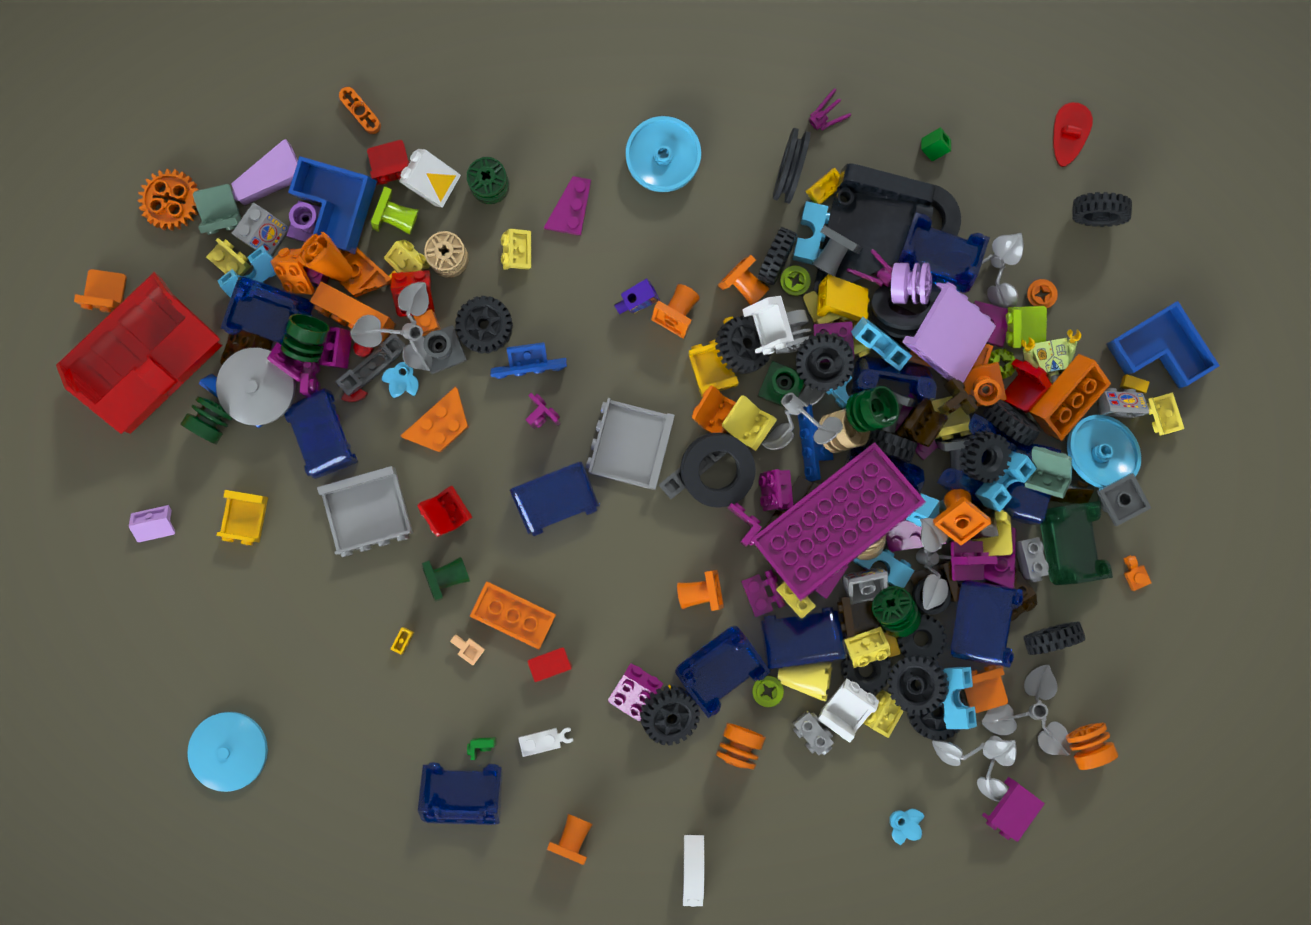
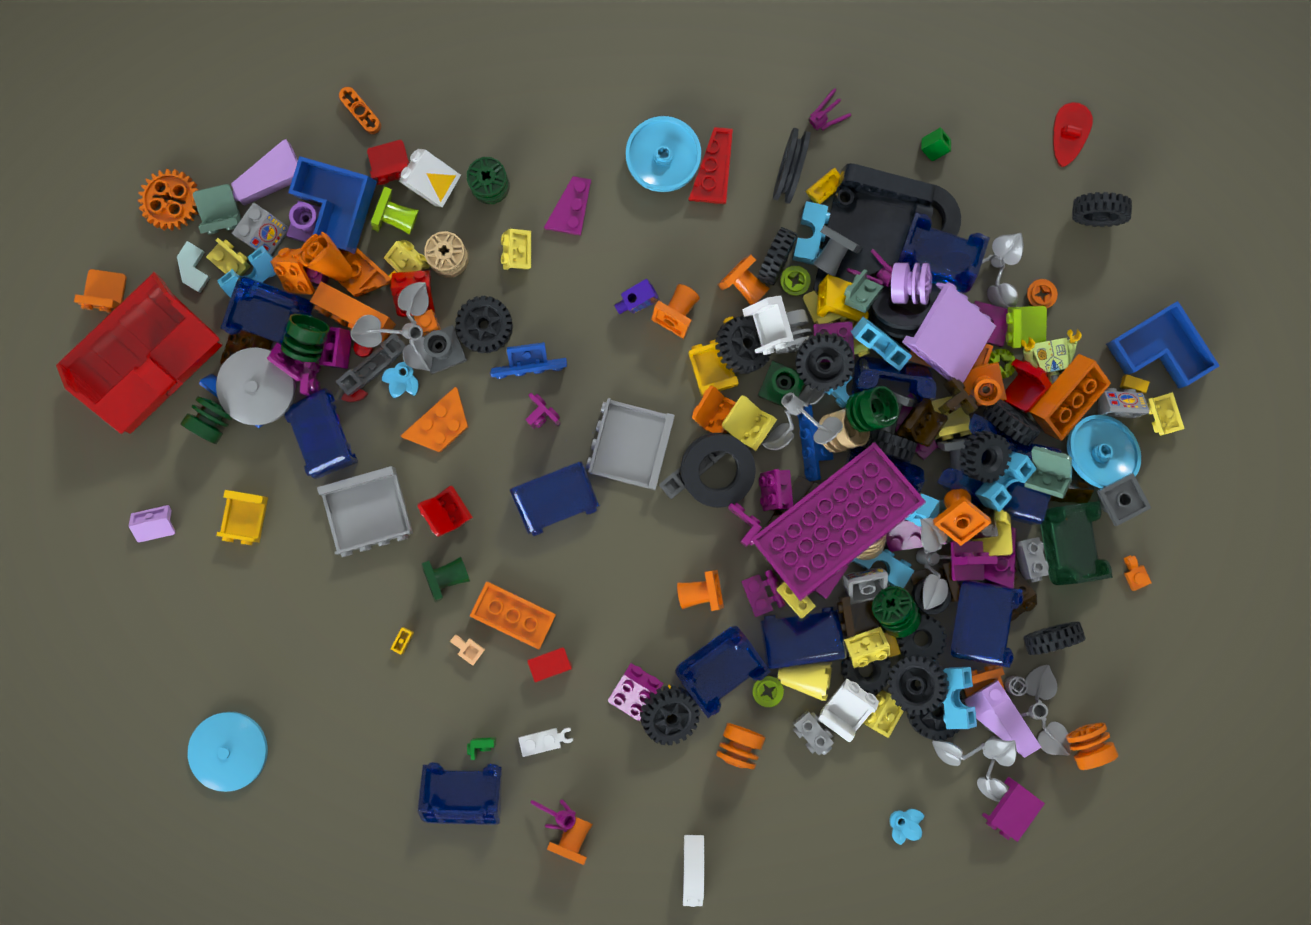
(187, 261): none -> light aqua tile
(564, 818): none -> magenta plant
(713, 174): none -> red wing
(862, 292): none -> sand green bracket
(1000, 715): none -> lavender wedge
(1012, 684): none -> light grey wheel

